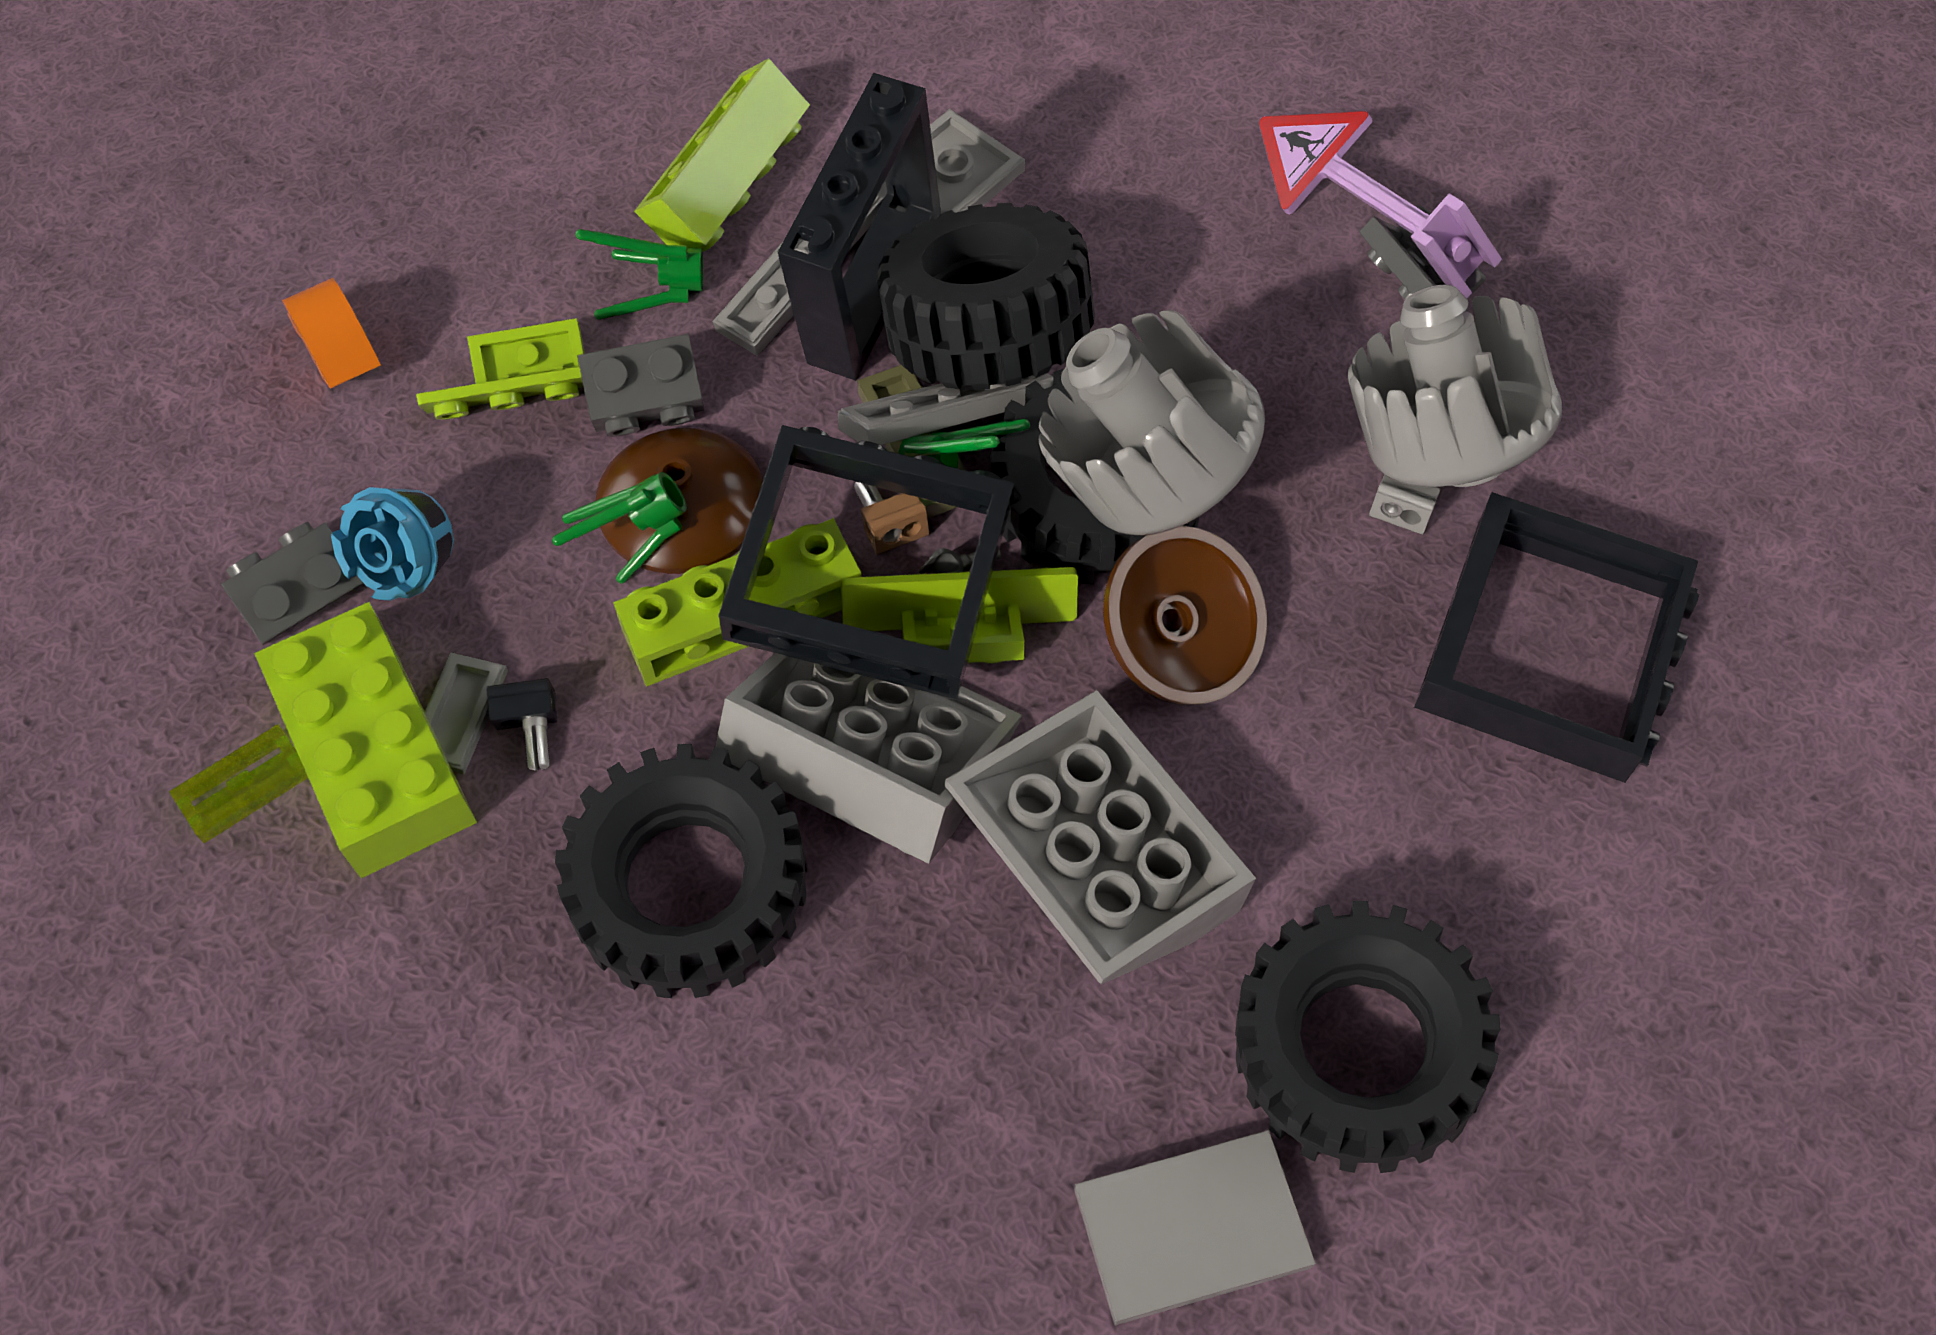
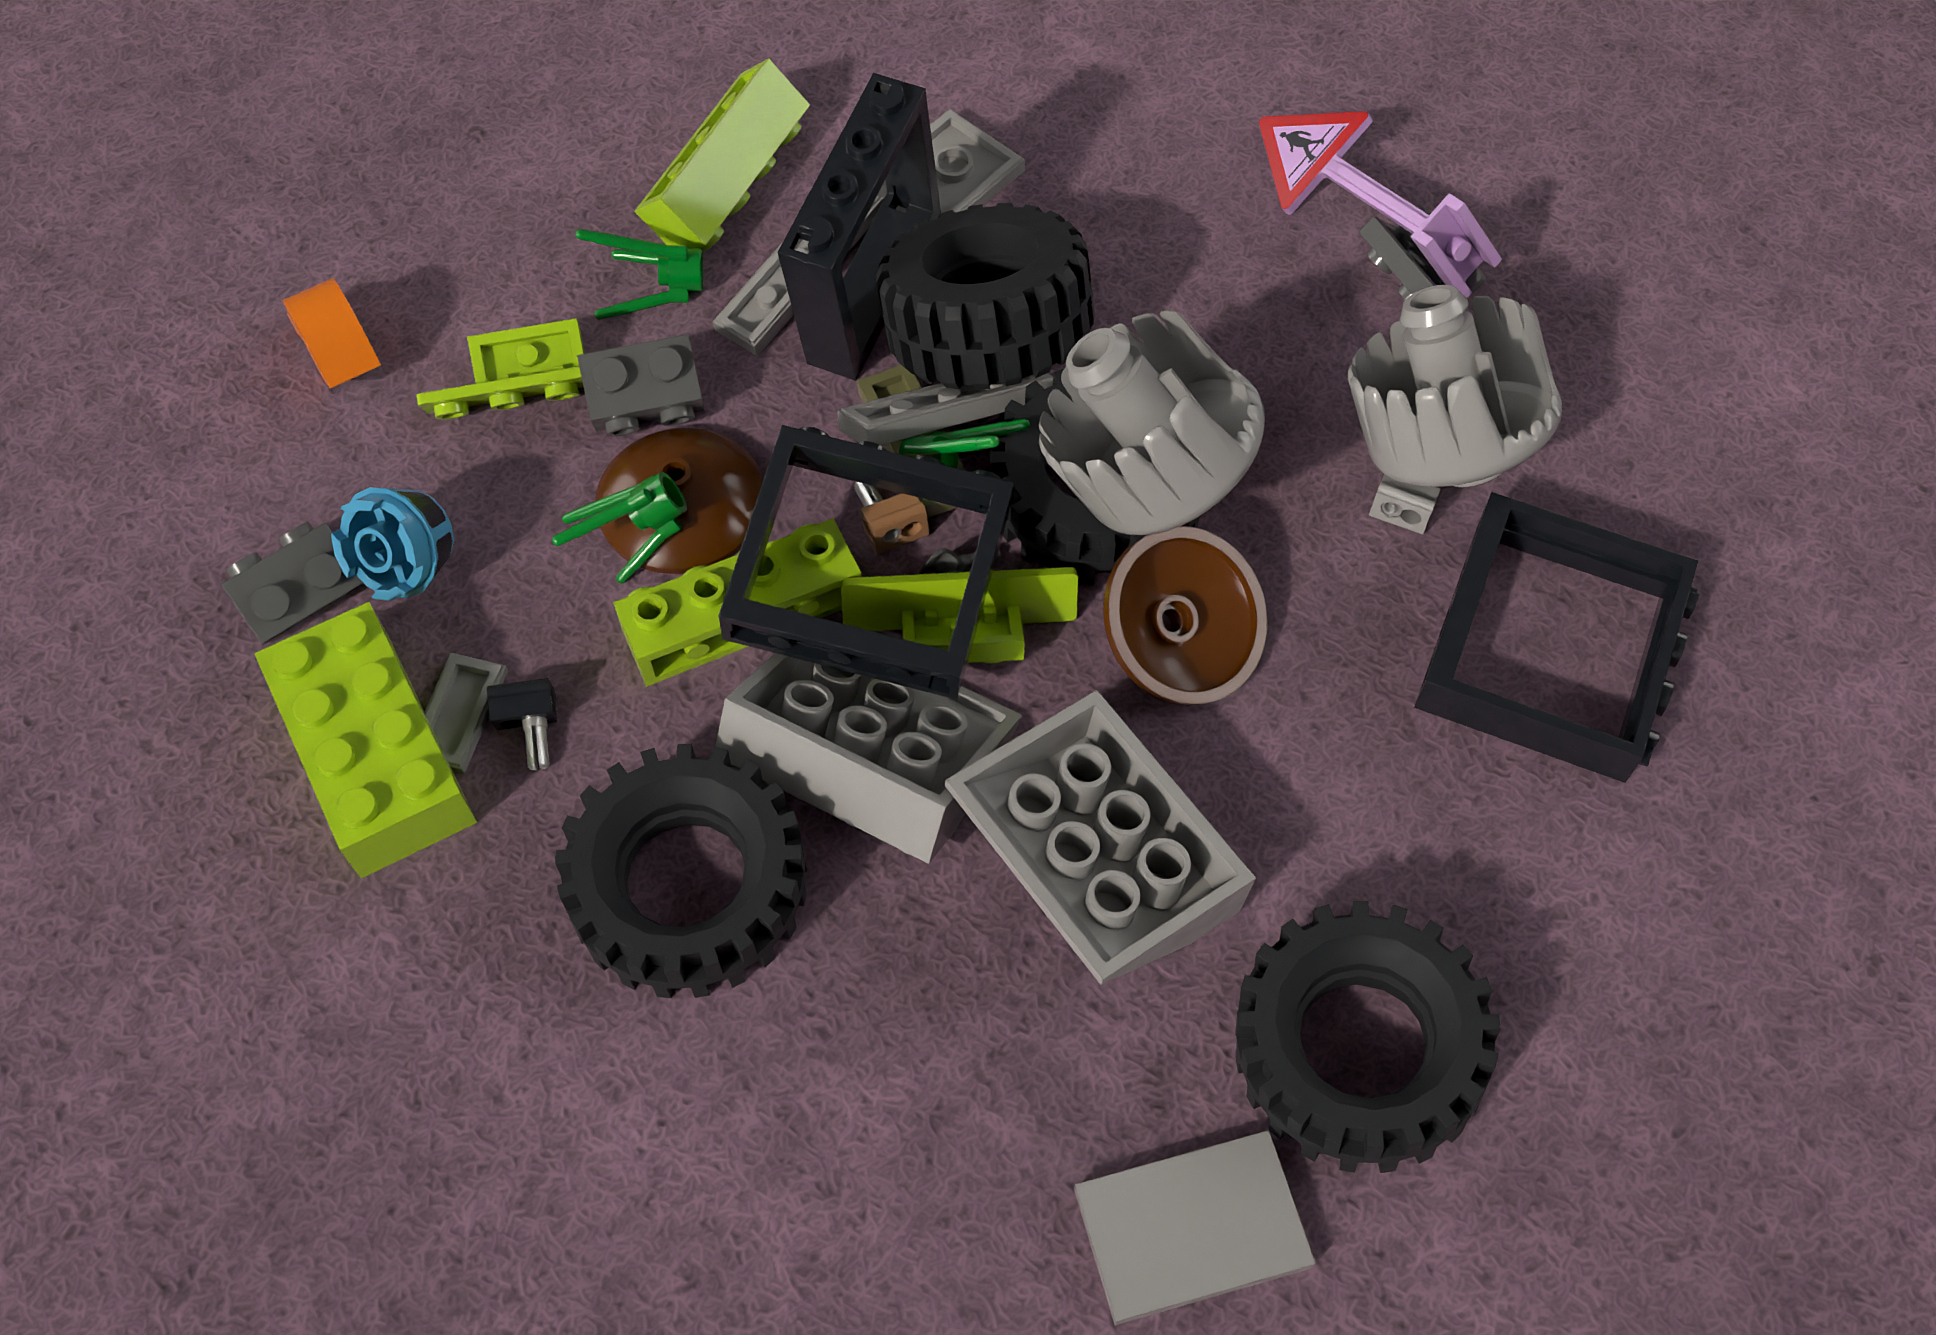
(243, 792): clear neon green tile -> none

